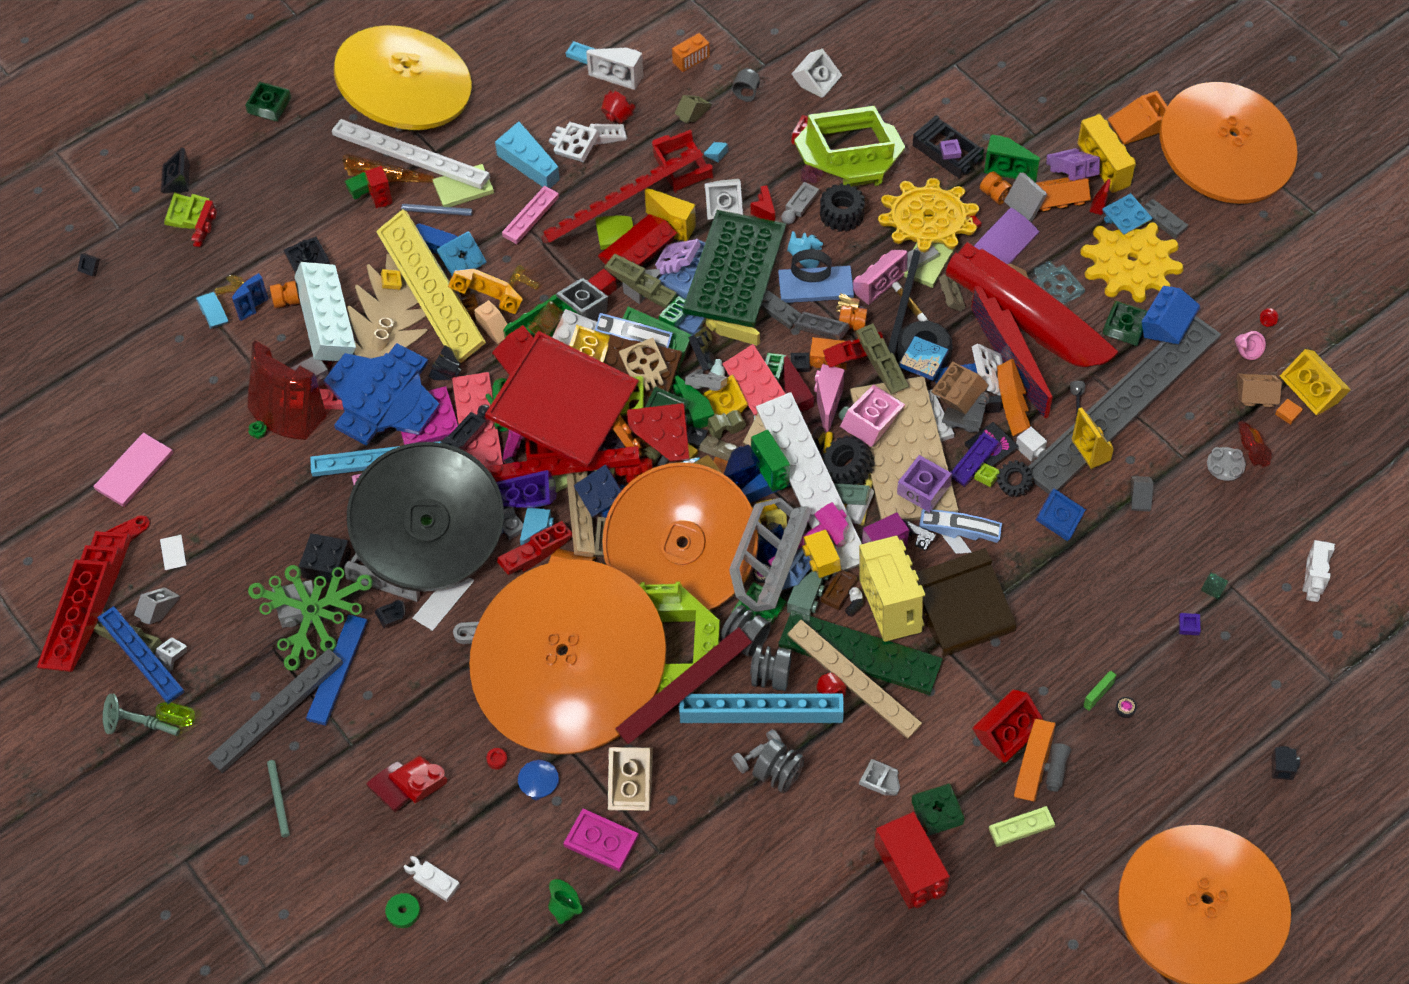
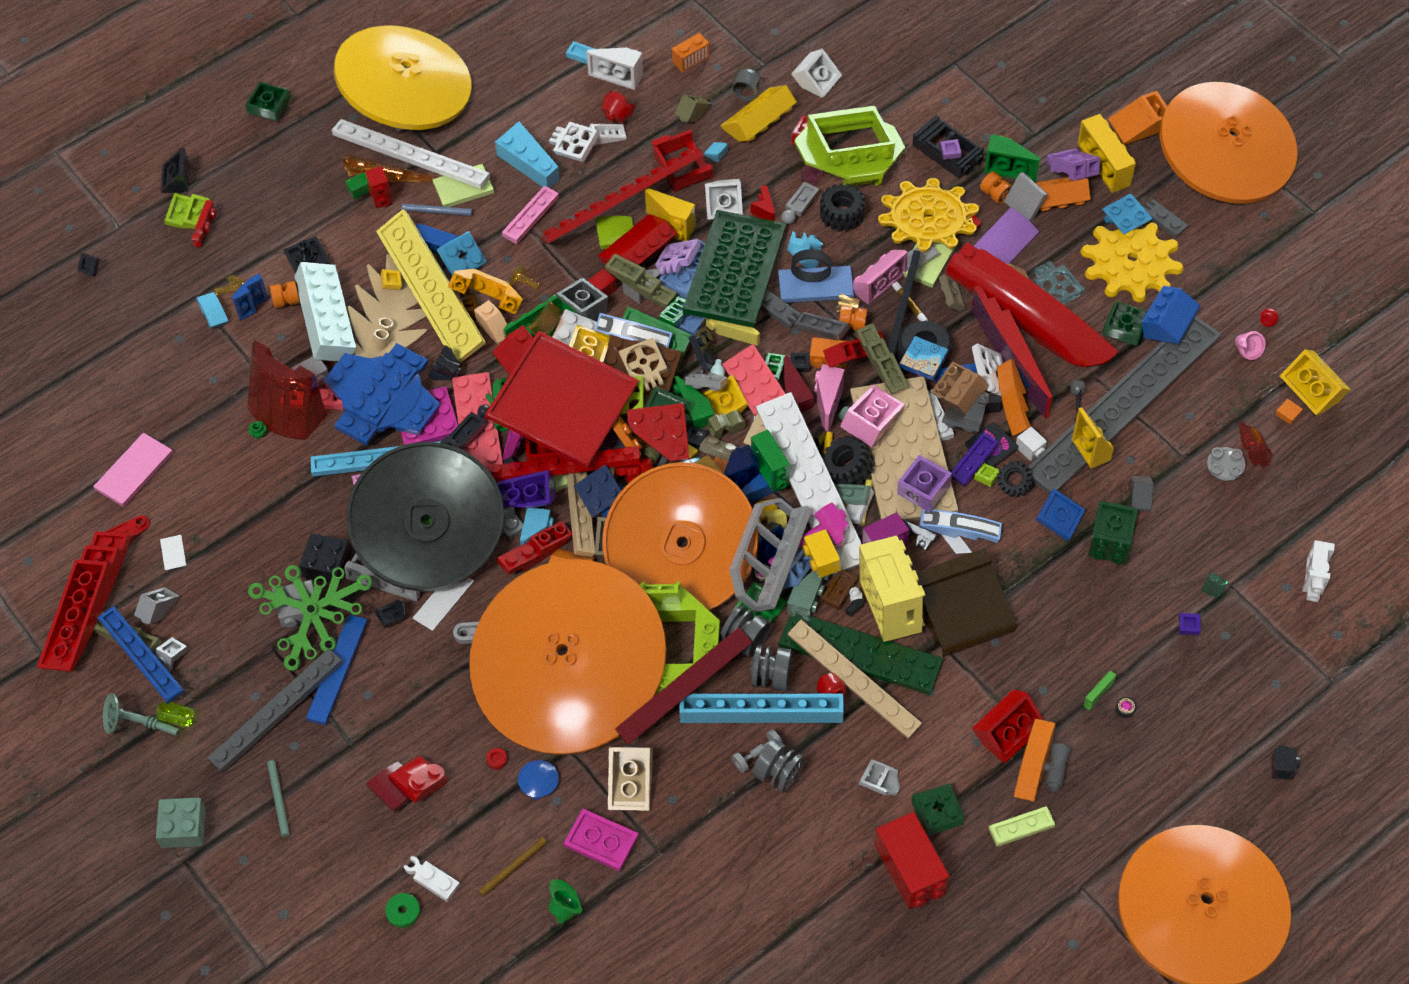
(180, 822): none -> sand green brick
(512, 866): none -> pearl gold bar
(759, 113): none -> yellow slope
(1100, 199): red slope -> none
(1113, 532): none -> dark green bracket
(1259, 389): medium nougat slope -> none

